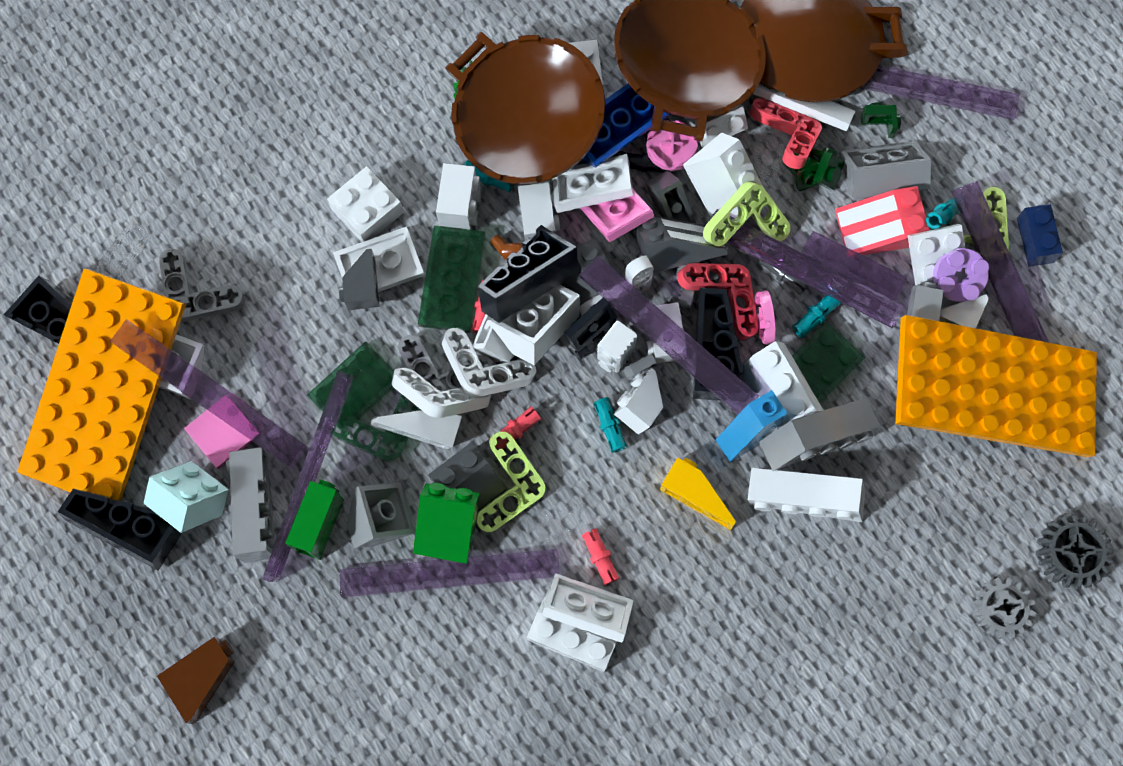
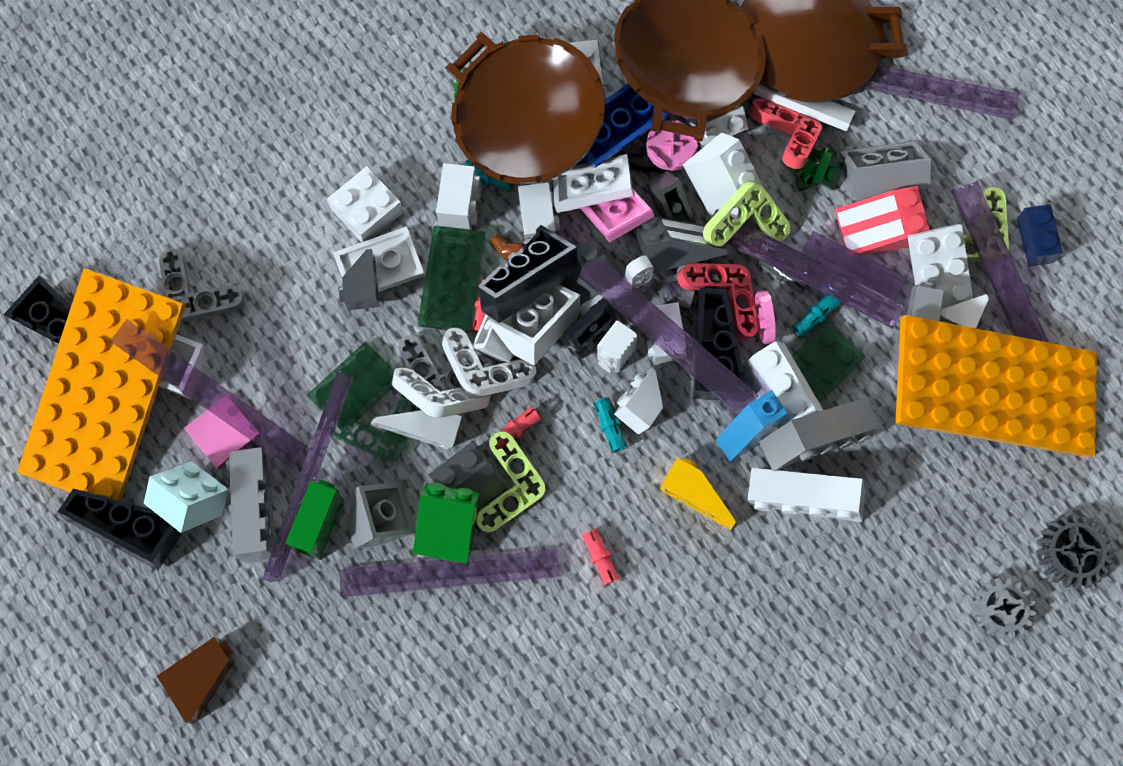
(571, 641): white slope -> none
(588, 608): white plate -> none
(639, 366): light grey tile -> none
(881, 114): dark green bracket -> none
(942, 214): teal pin -> none
(975, 269): lavender plate -> none

